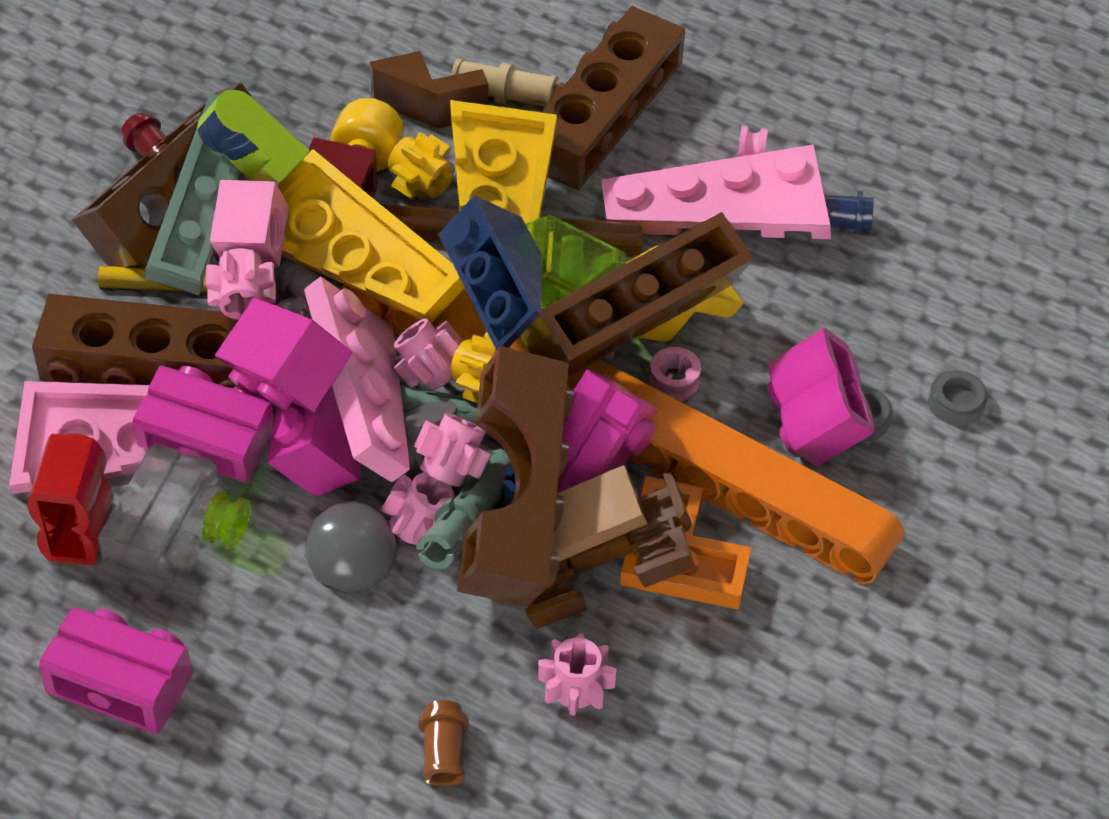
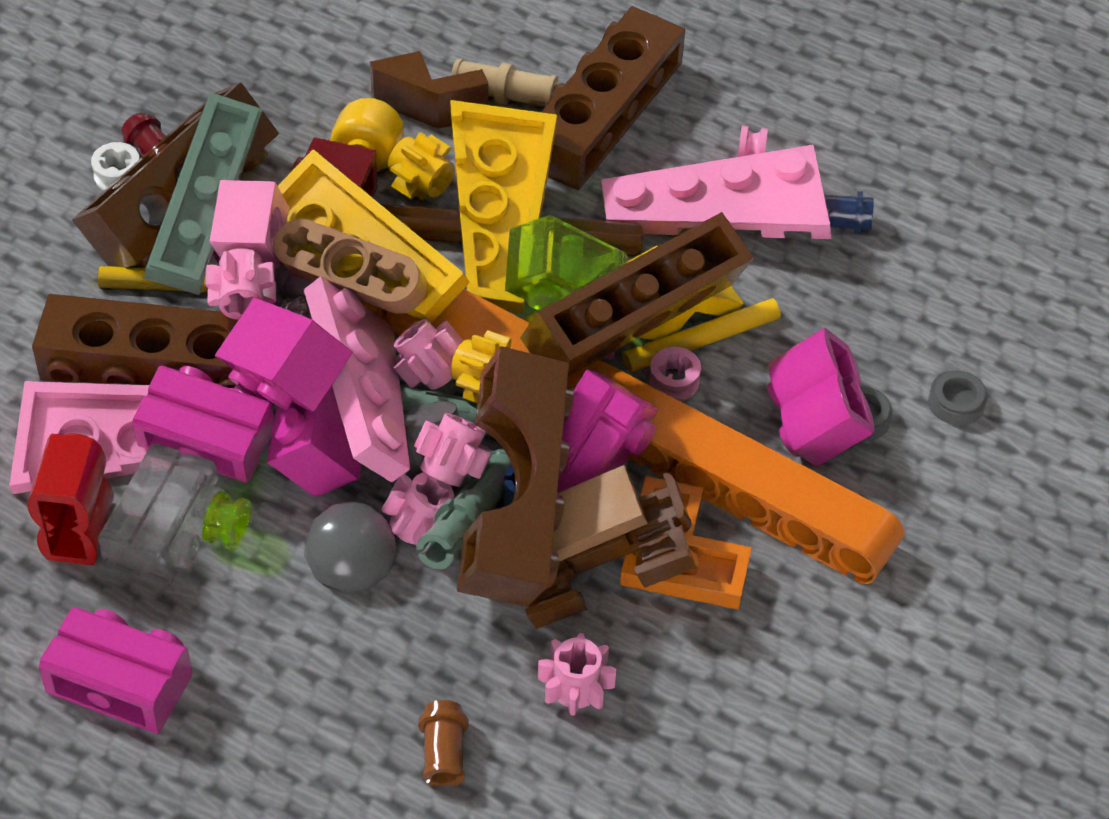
(109, 154): none -> white bush
(250, 137): lime leg -> none
(335, 246): none -> medium nougat beam
(497, 267): dark blue slope -> none
(704, 333): none -> yellow bar

